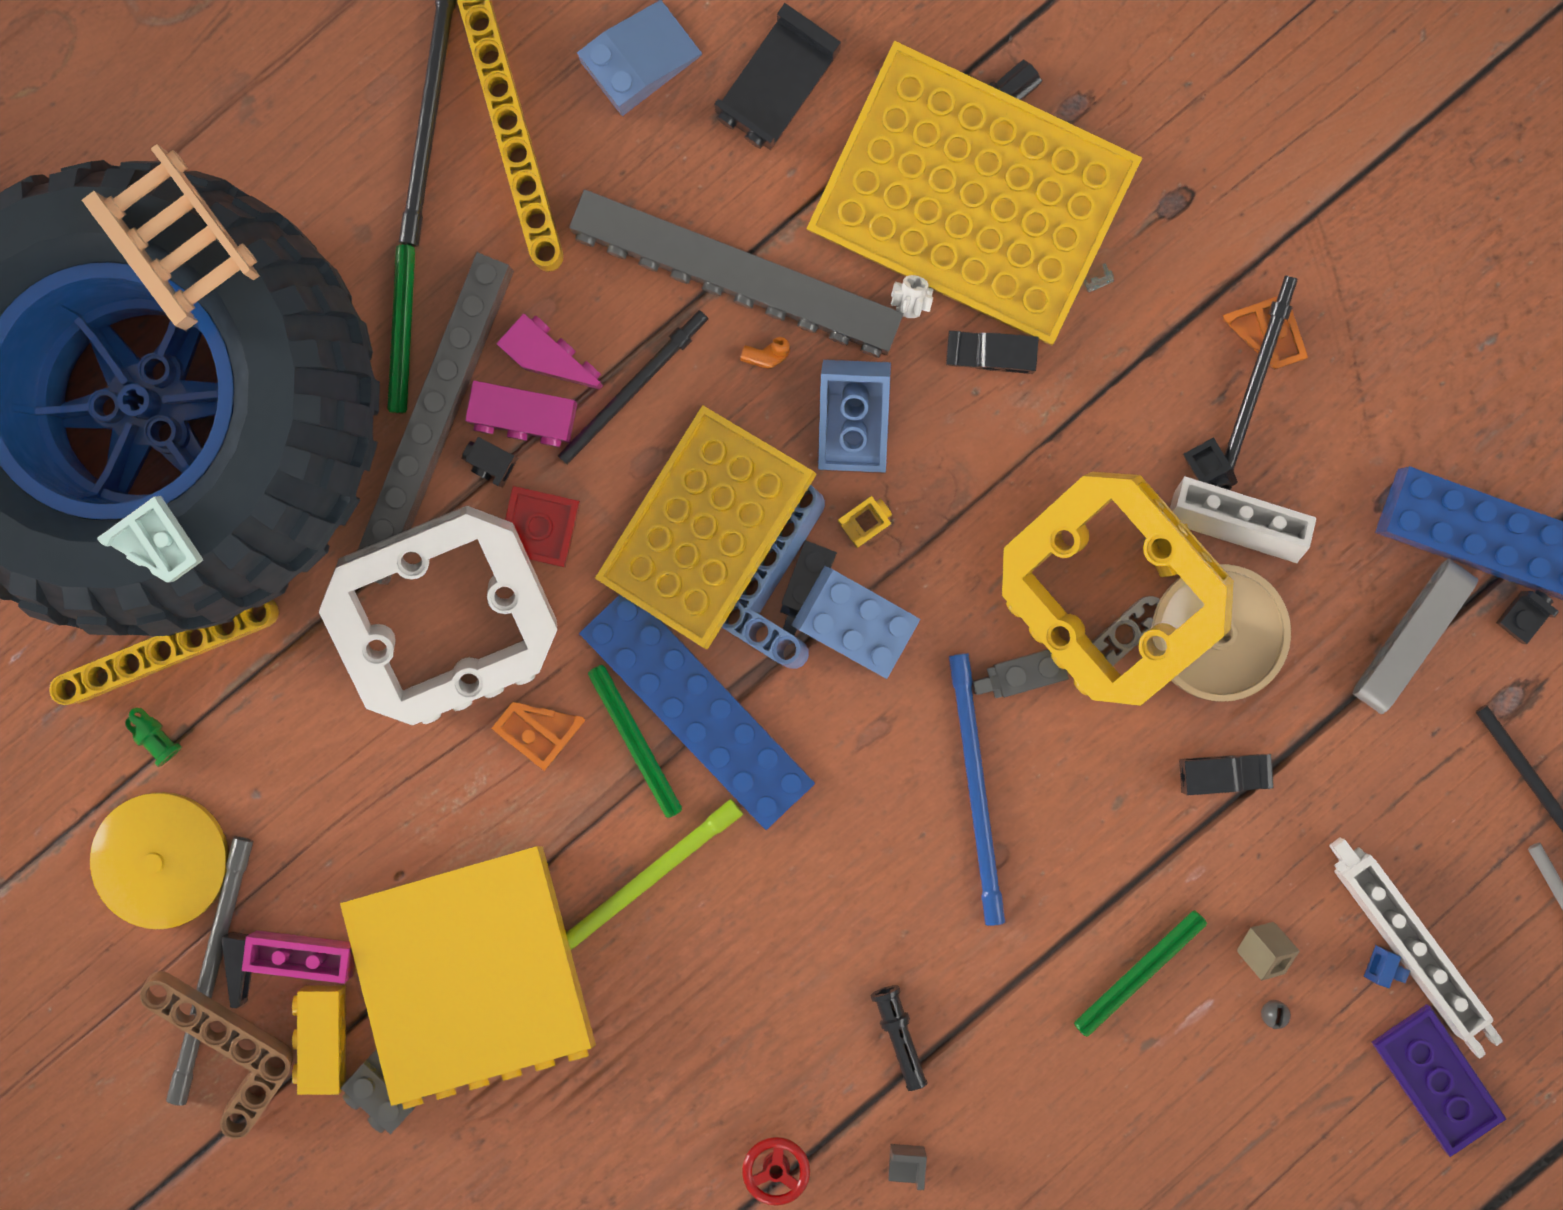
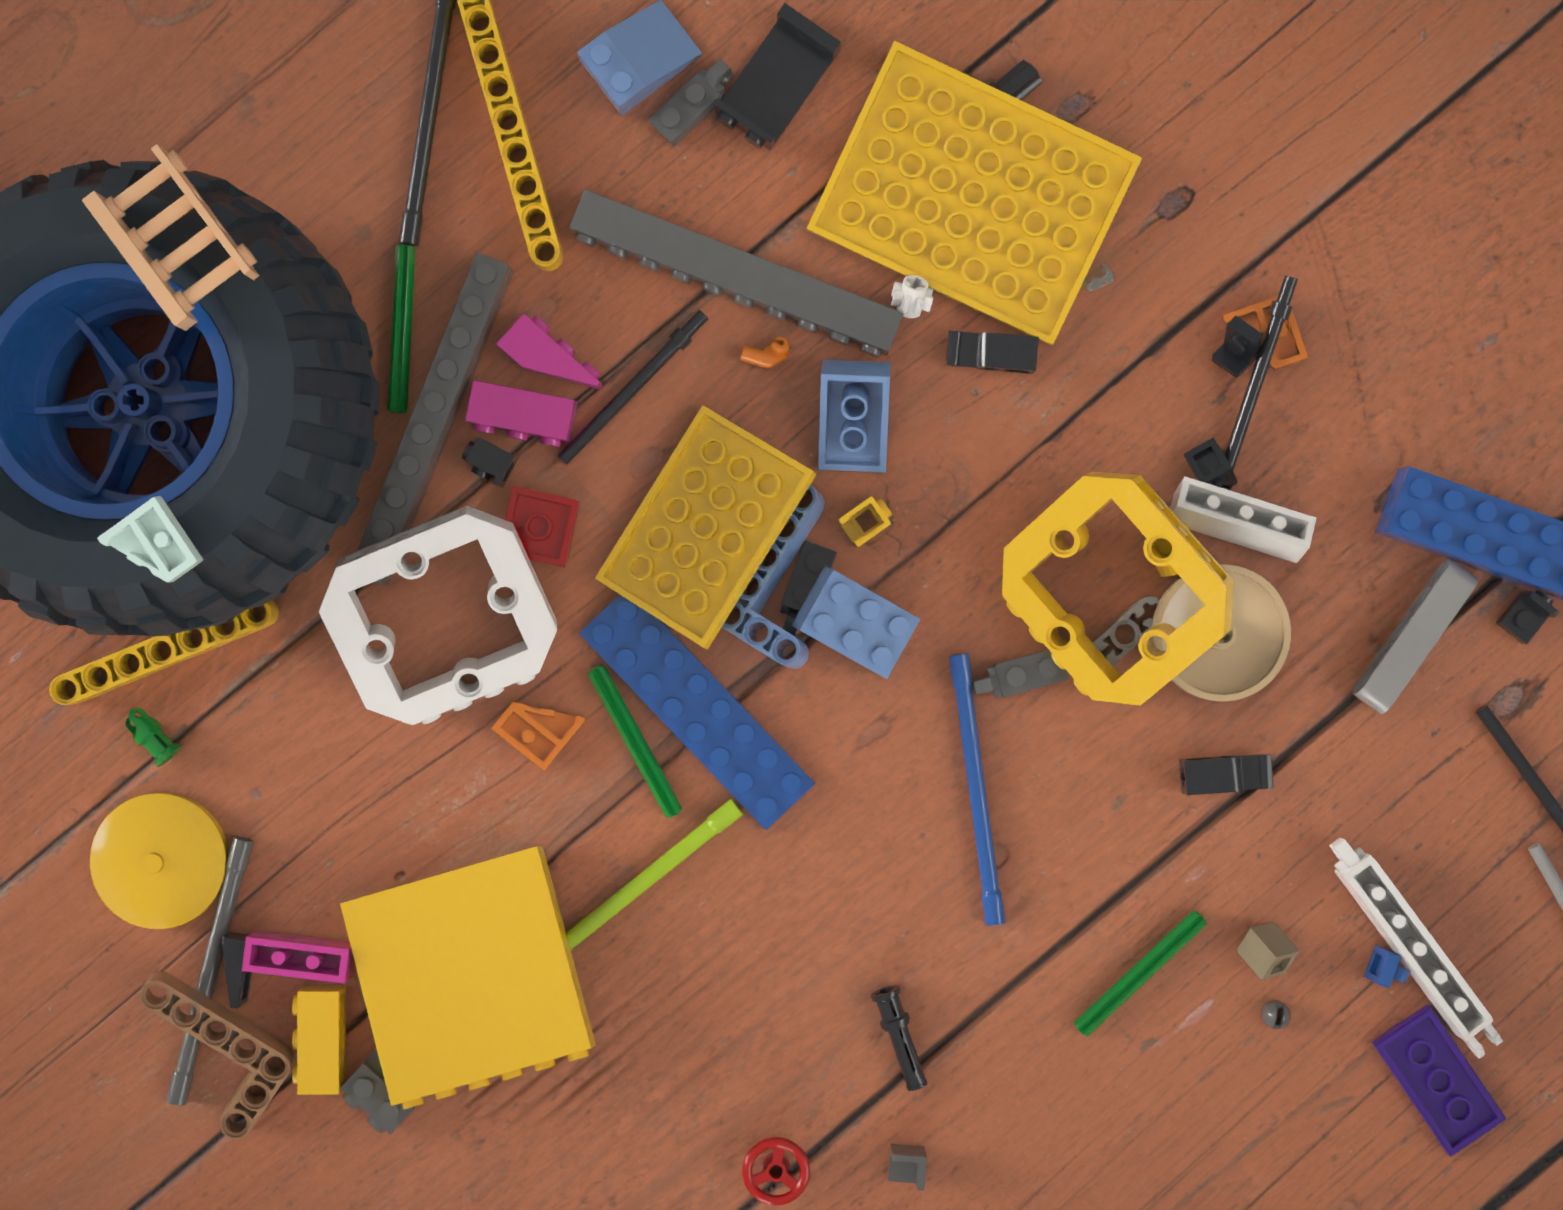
(691, 103): none -> dark grey hinge
(1239, 347): none -> black bracket

